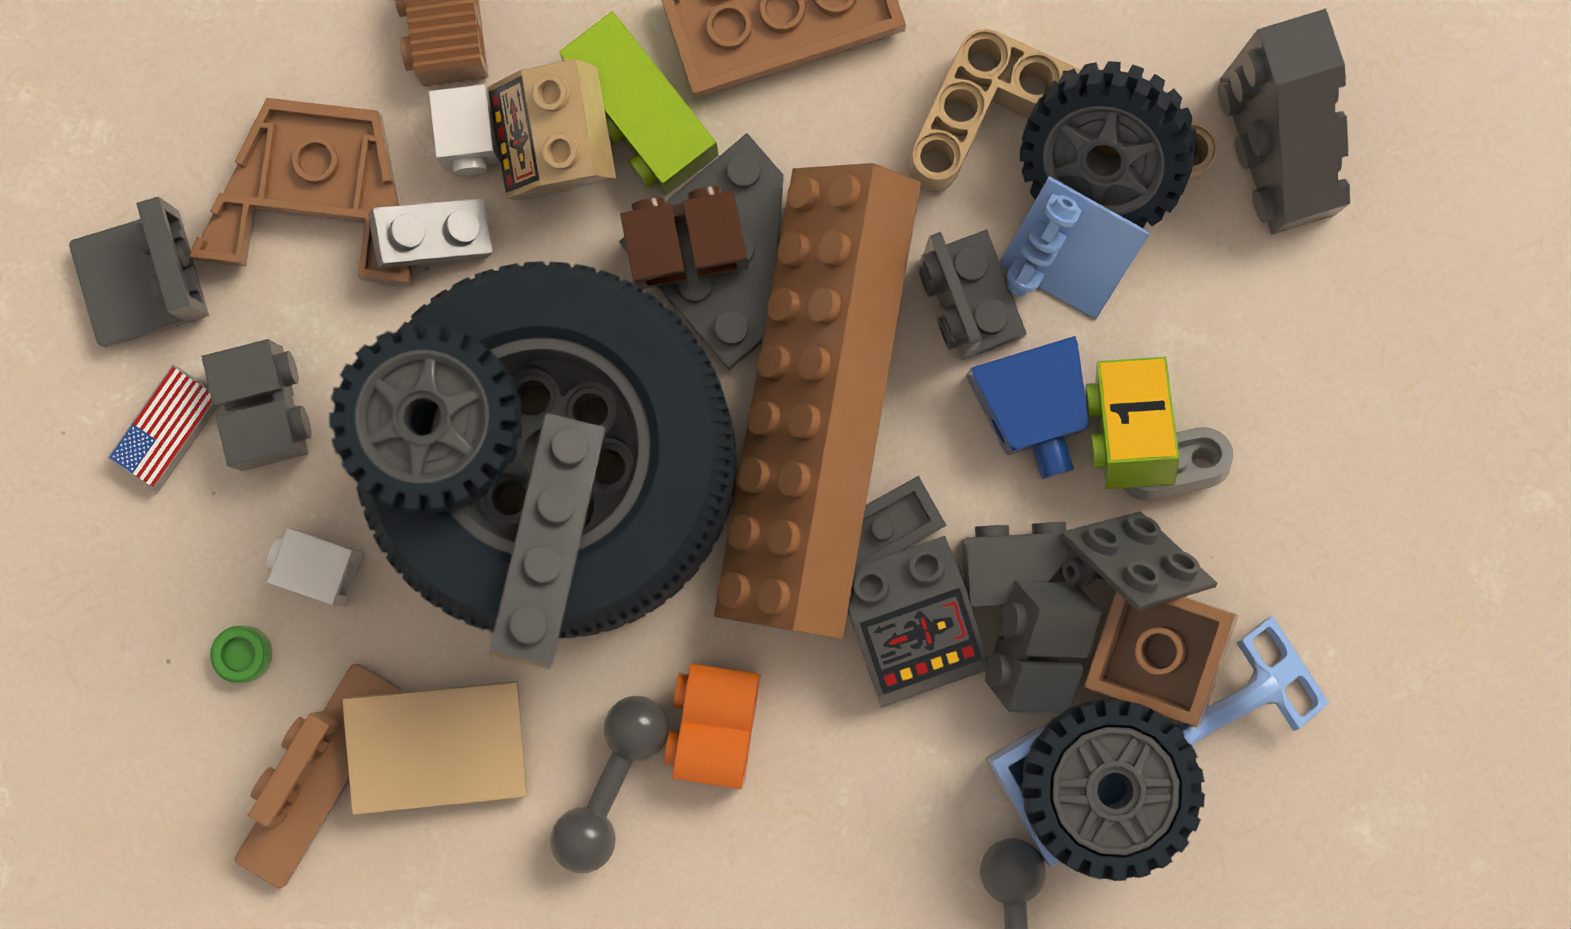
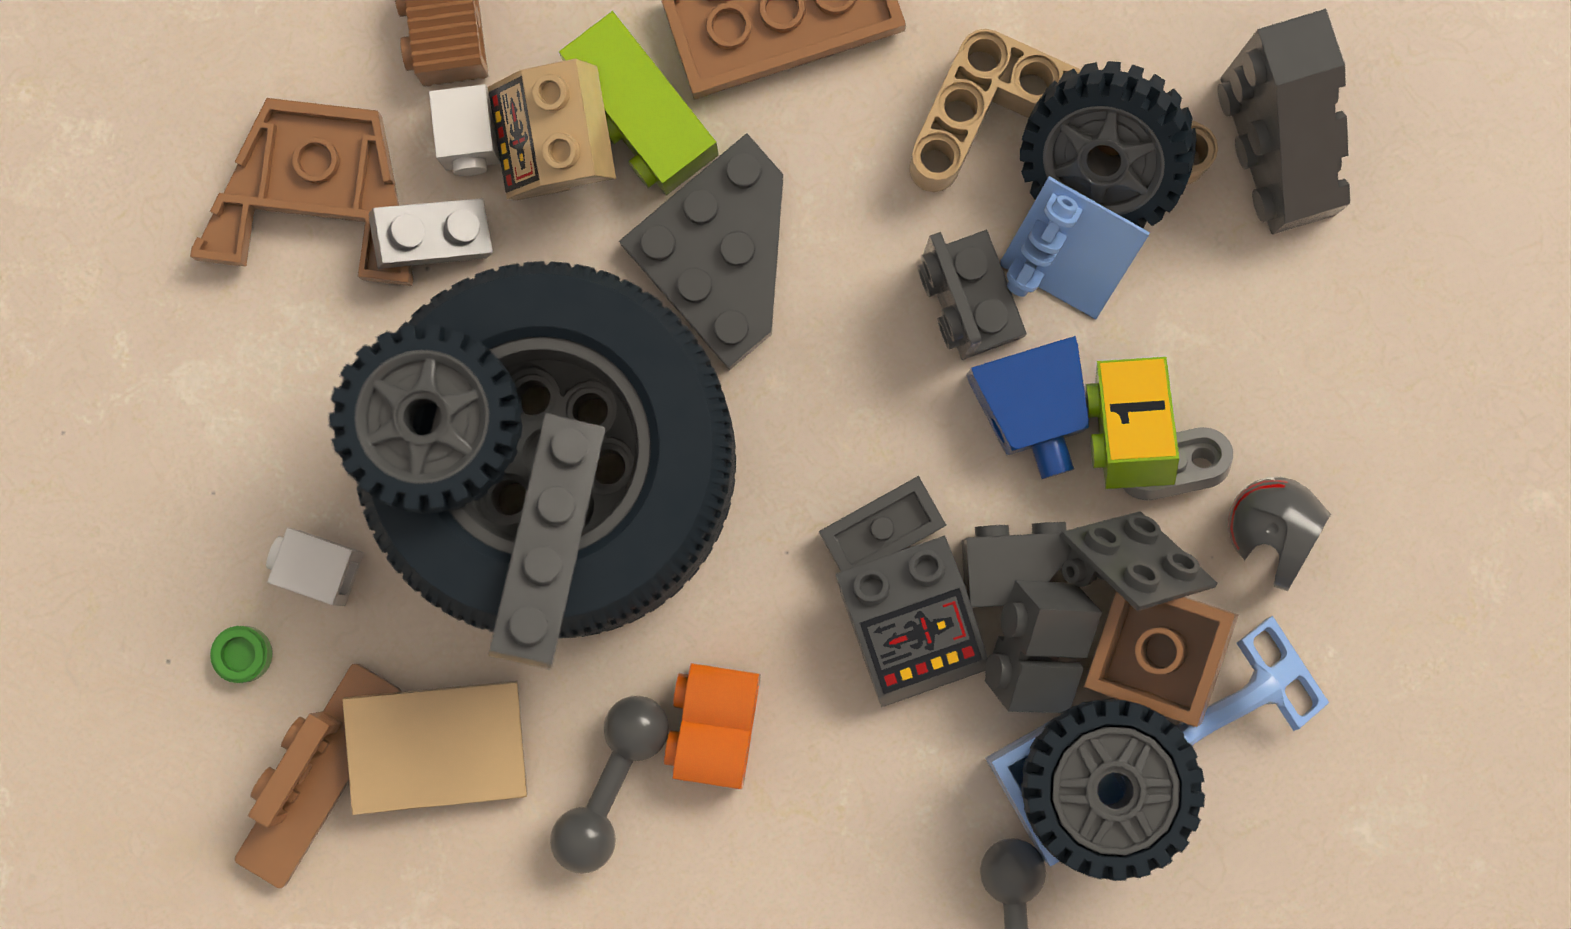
(139, 275): dark grey bracket -> none
(164, 428): tile -> none
(252, 377): dark grey piece -> none
(655, 242): reddish brown piece -> none
(818, 398): medium nougat brick -> none
(1279, 515): none -> dark grey helmet

